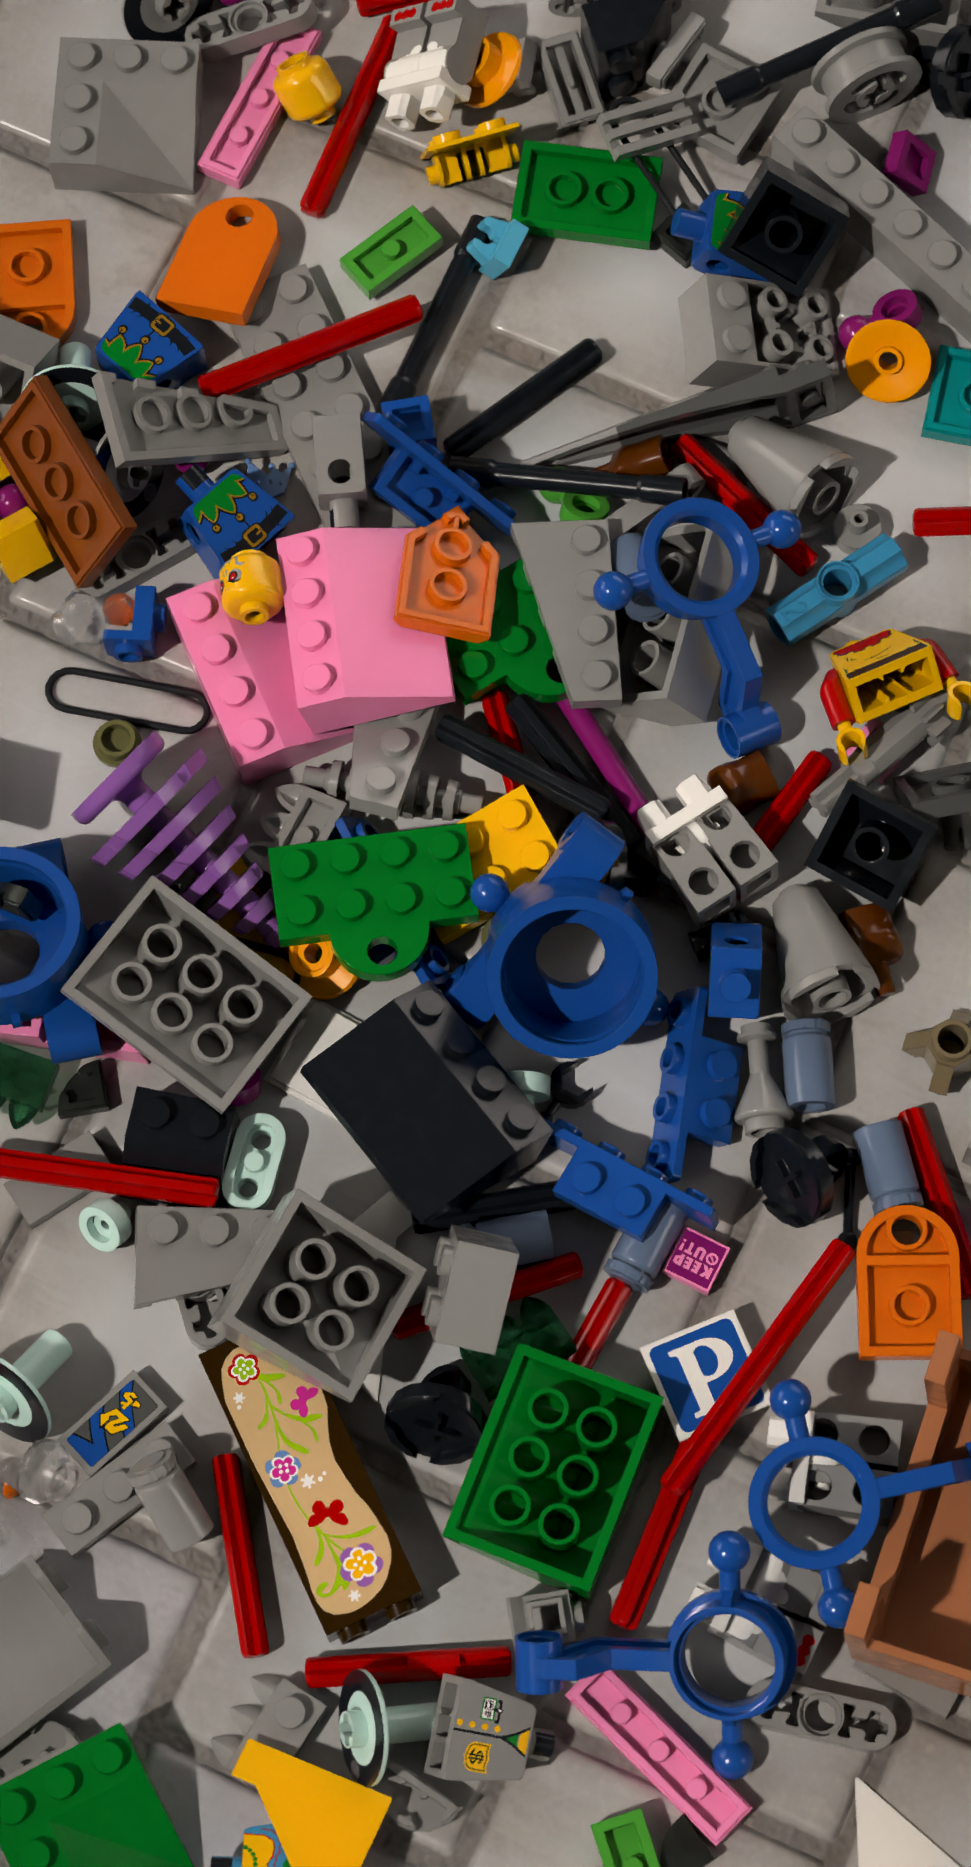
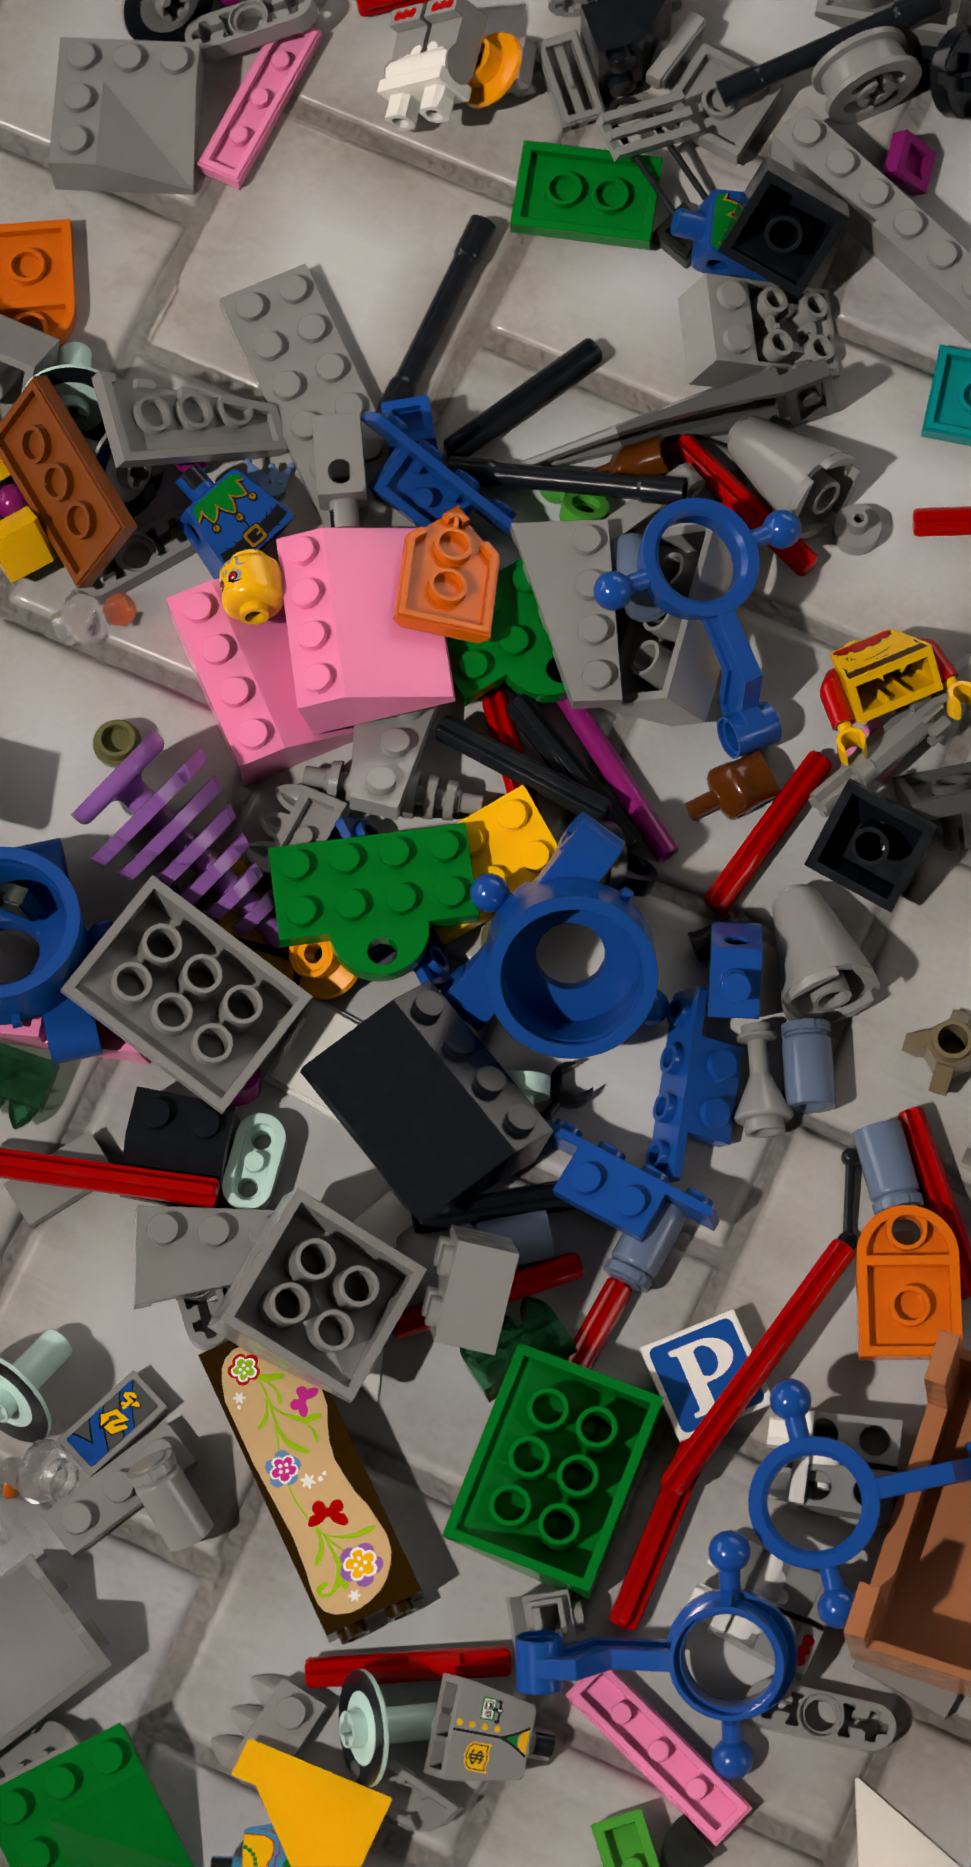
(84, 1092): pearl dark grey tile -> none
(106, 1224): light aqua tile -> none
(129, 681): black piece -> none
(148, 621): blue bracket -> none
(150, 346): torso -> none
(222, 265): orange tile -> none
(240, 1555): red axle -> none
(307, 88): yellow head -> none
(311, 347): red axle -> none
(349, 123): red axle -> none
(391, 252): bright green plate -> none
(436, 1417): black tile -> none
(489, 135): yellow hinge -> none
(504, 245): medium azure tile -> none
(696, 1260): tile -> none
(706, 850): light grey hips -> none
(797, 1174): black tile -> none
(813, 606): dark azure piece -> none
(877, 939): reddish brown piece -> none
(882, 380): light orange piece -> none
(894, 305): magenta plate -> none

